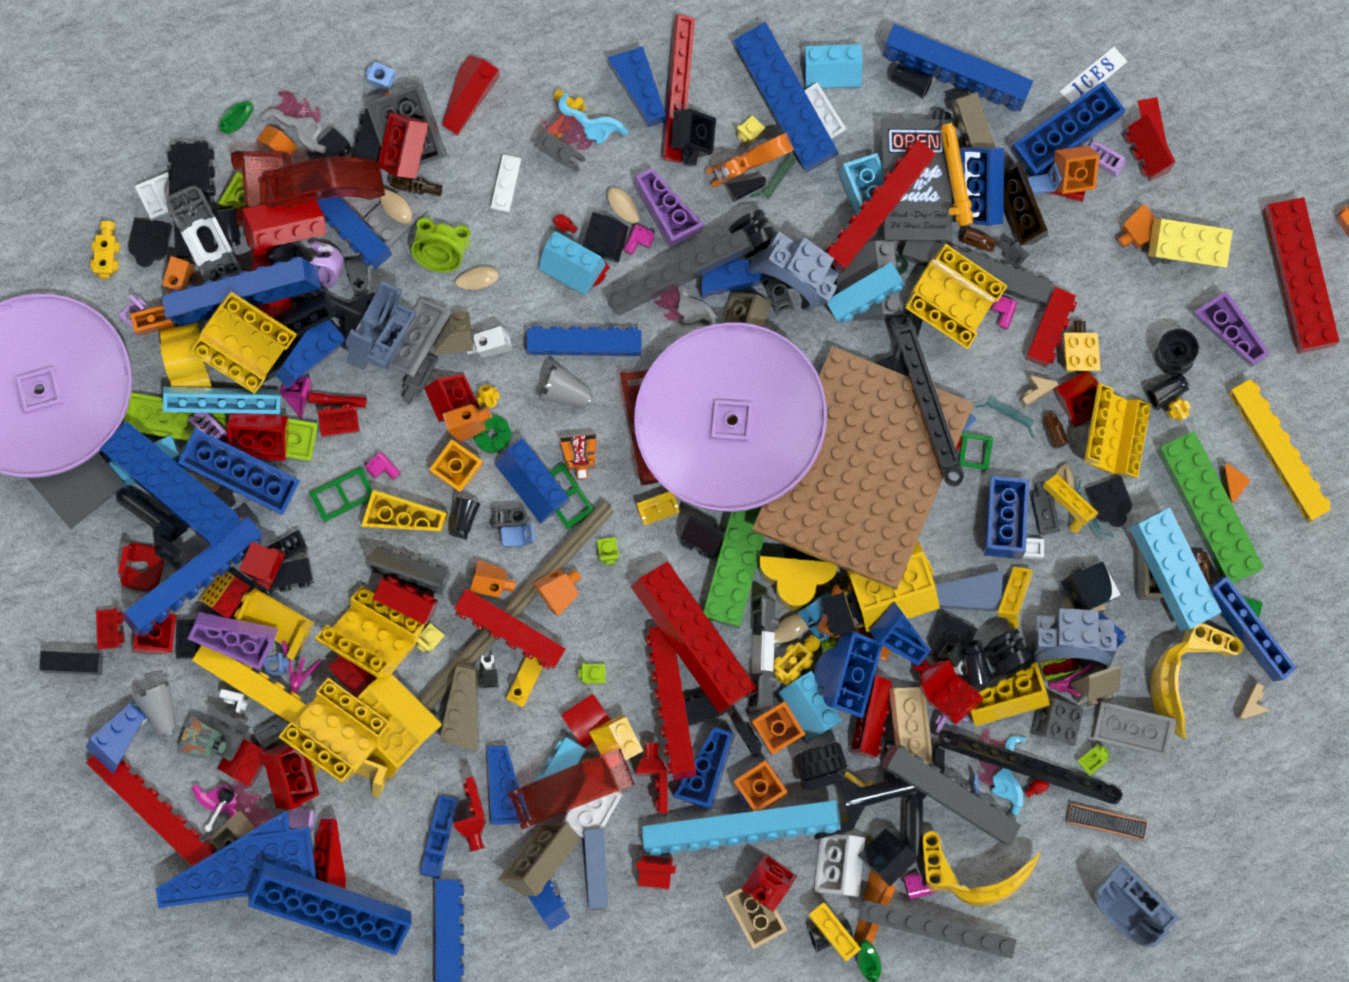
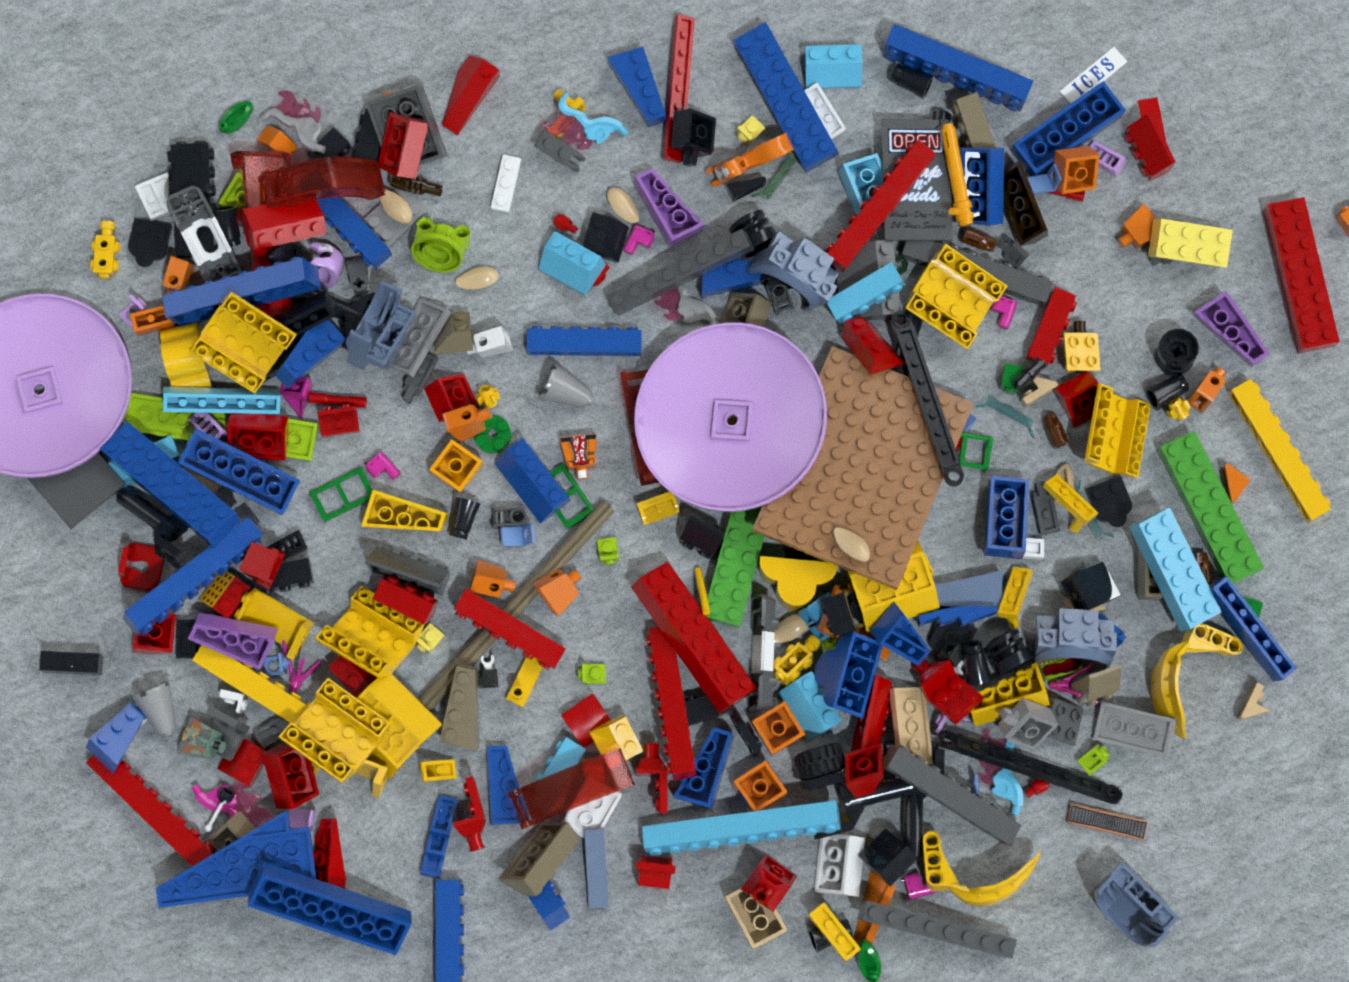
(109, 629): red bracket -> none
(384, 83): light blue brick -> none
(438, 770): none -> yellow slope
(702, 591): none -> yellow bar
(852, 544): none -> tan arm
(864, 770): none -> red slope
(869, 346): none -> red slope
(963, 615): none -> blue slope
(1009, 374): none -> green brick
(1027, 723): none -> light grey hinge
(1028, 374): none -> black pin
(1207, 389): none -> orange torso

